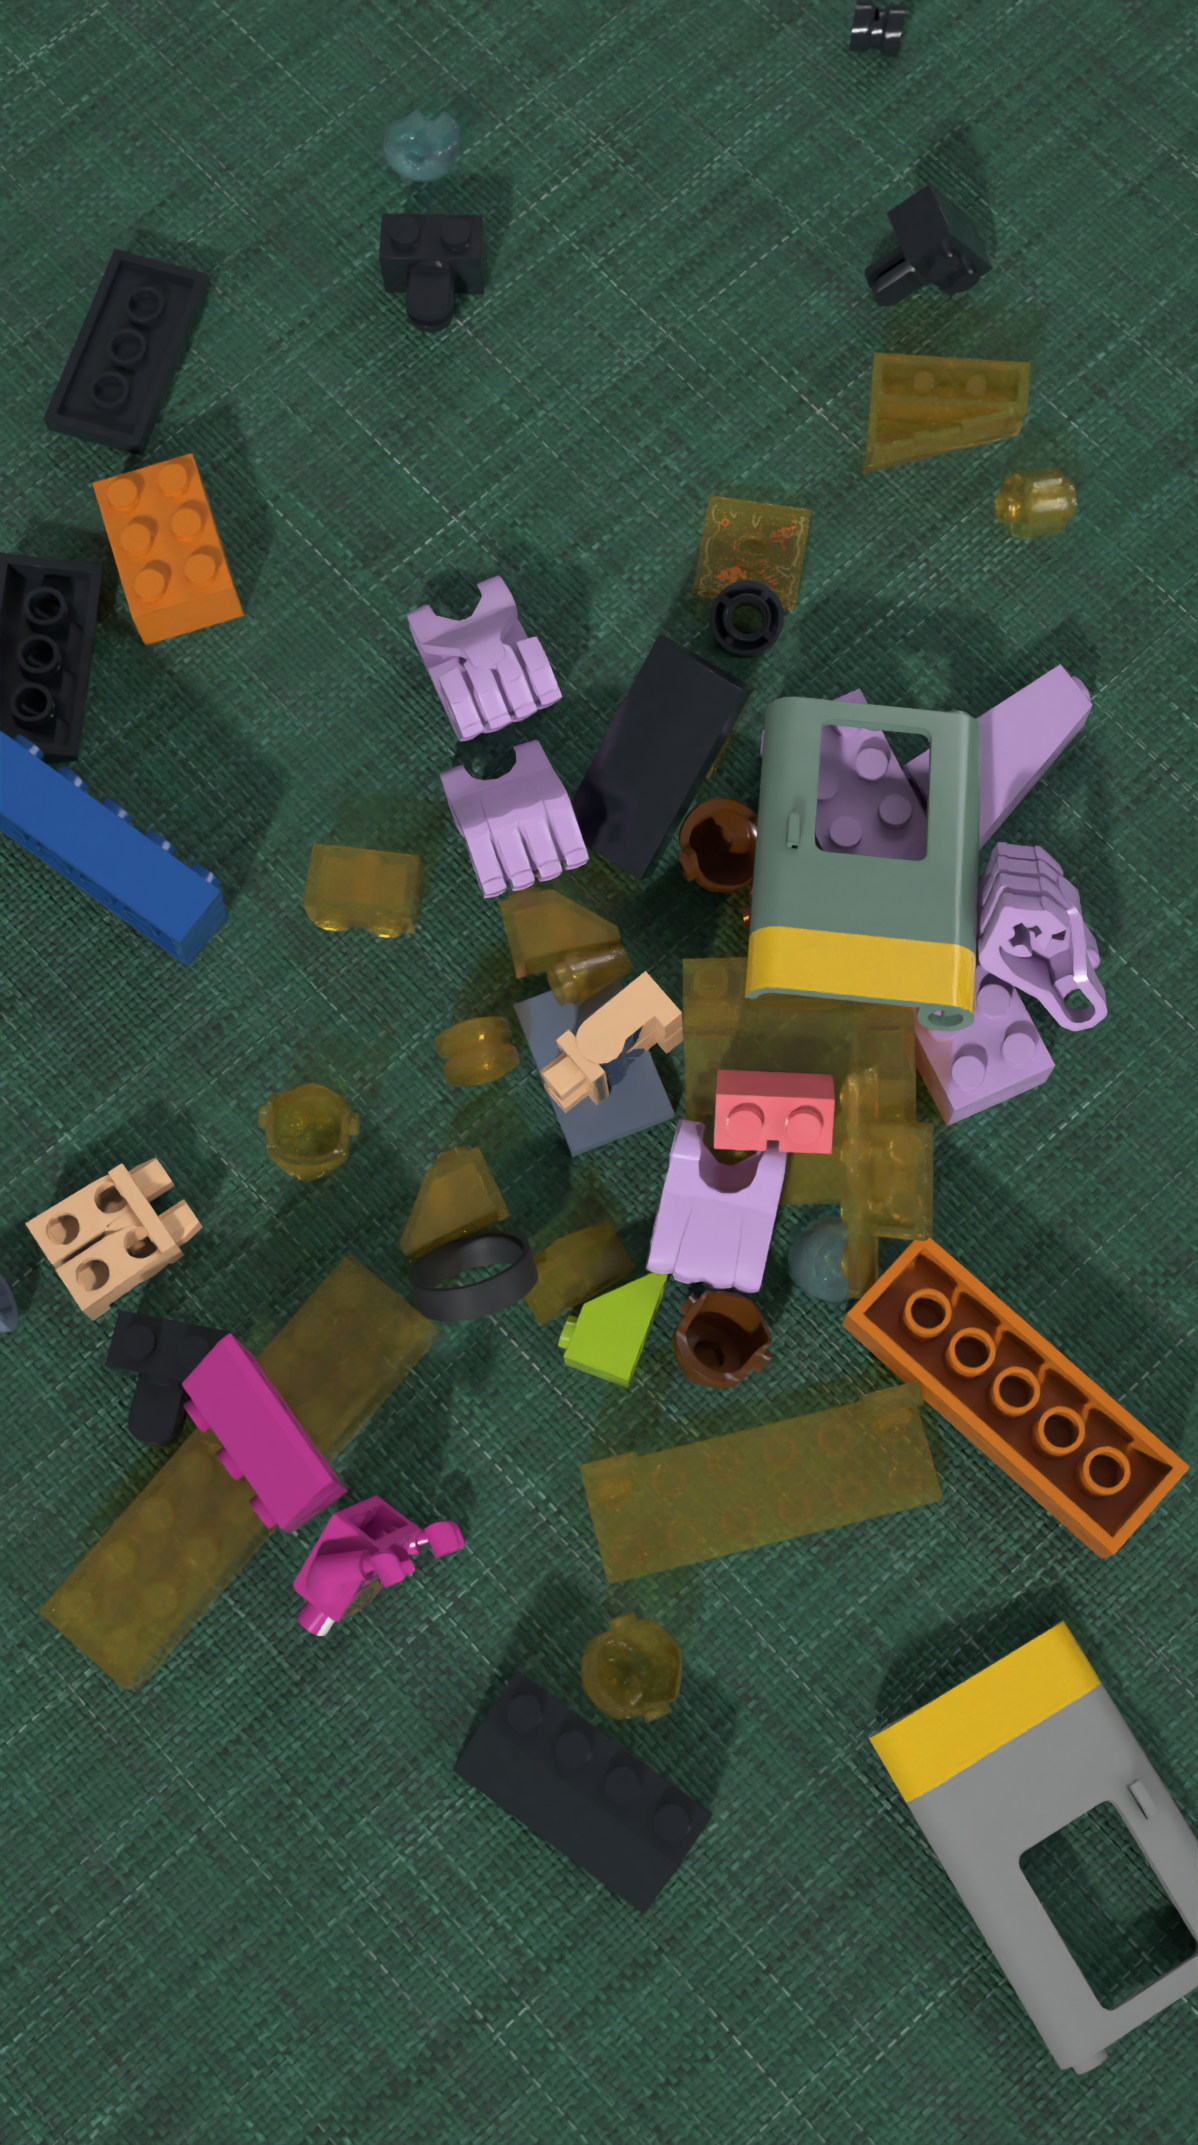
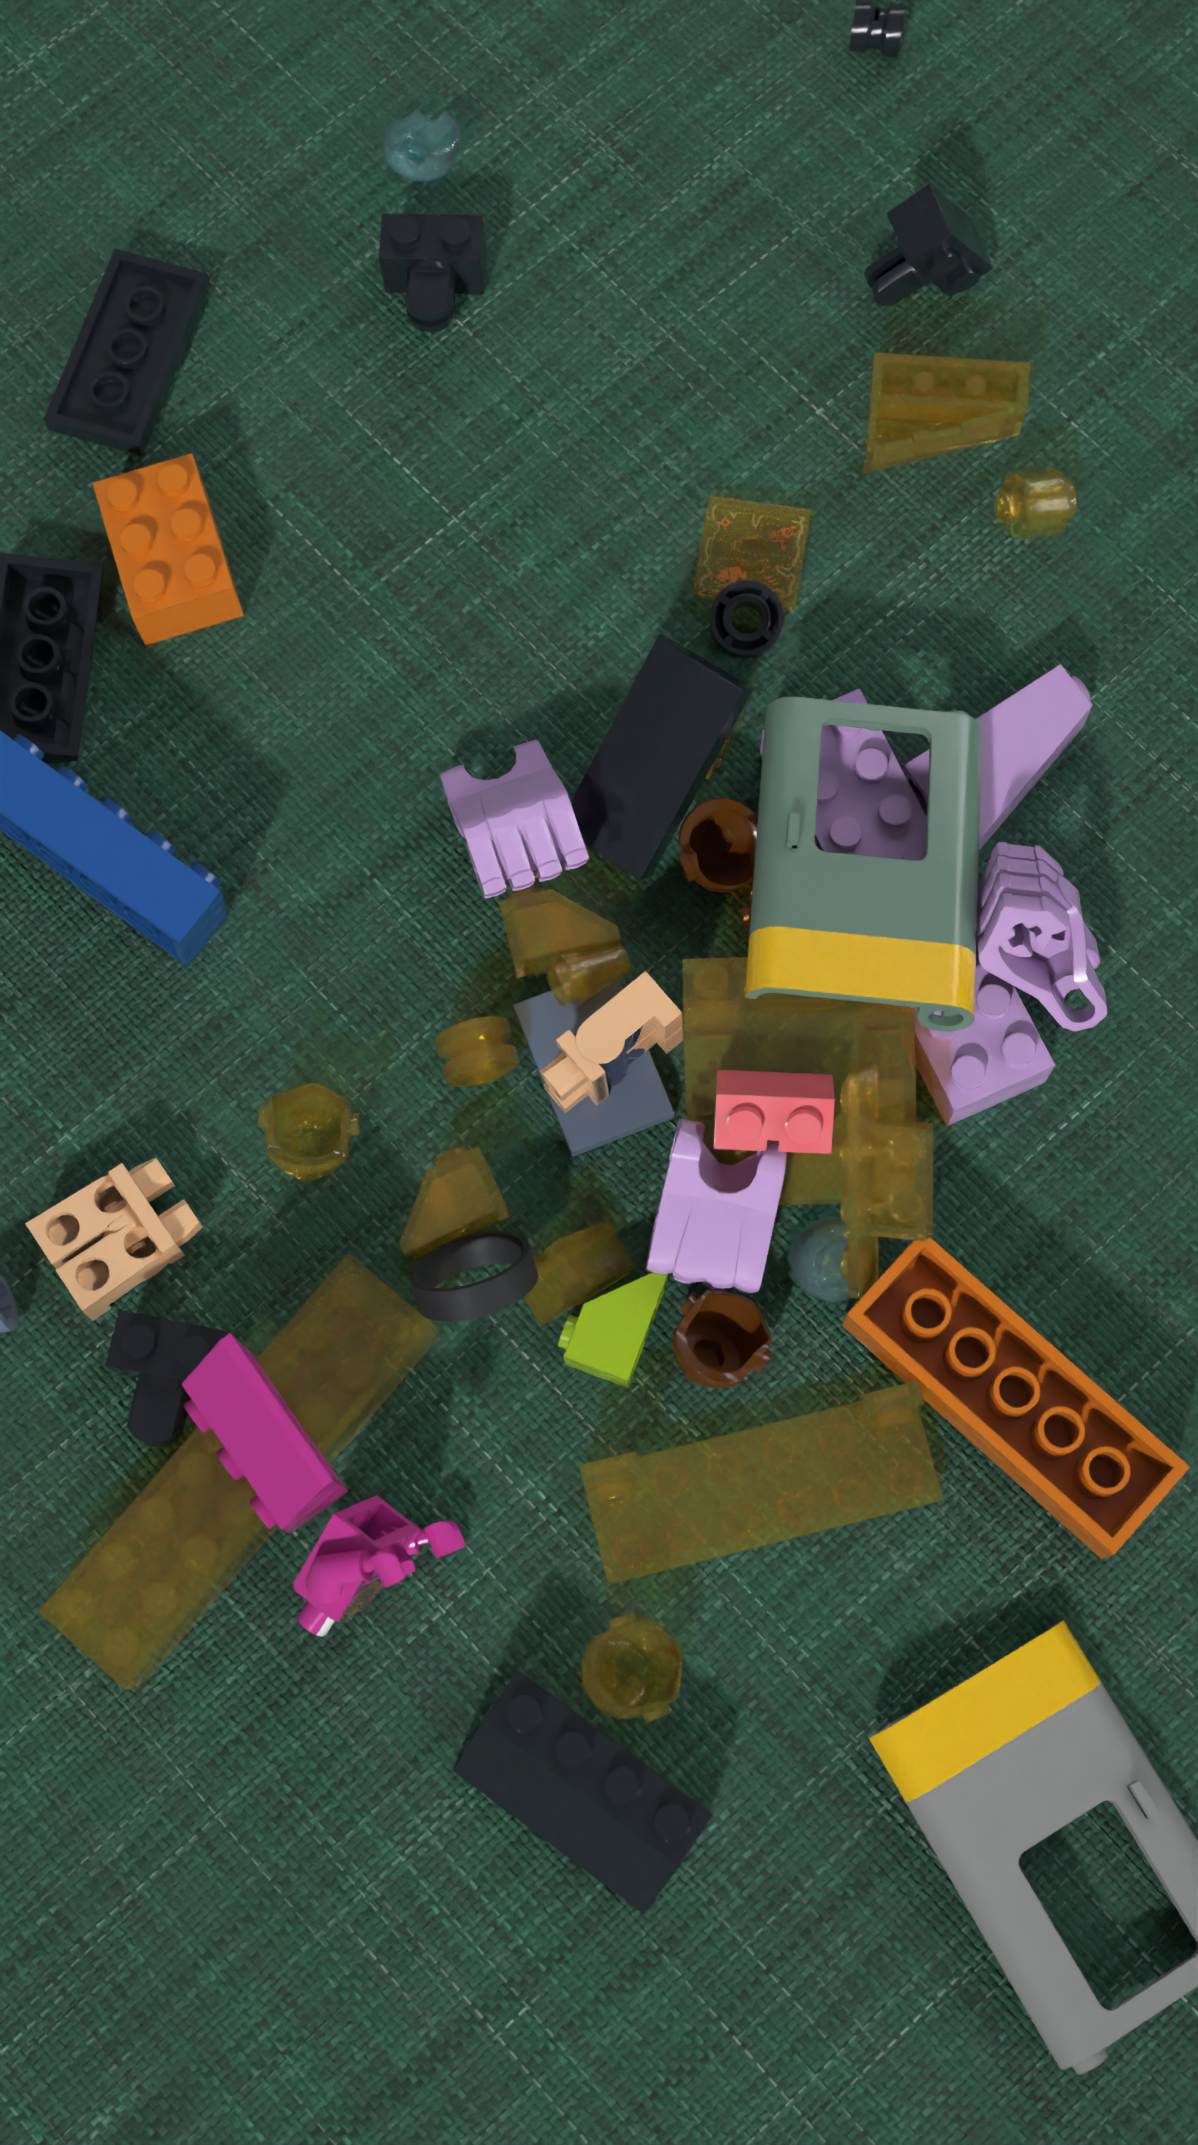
(364, 890): clear yellow brick -> none
(484, 663): lavender piece -> none

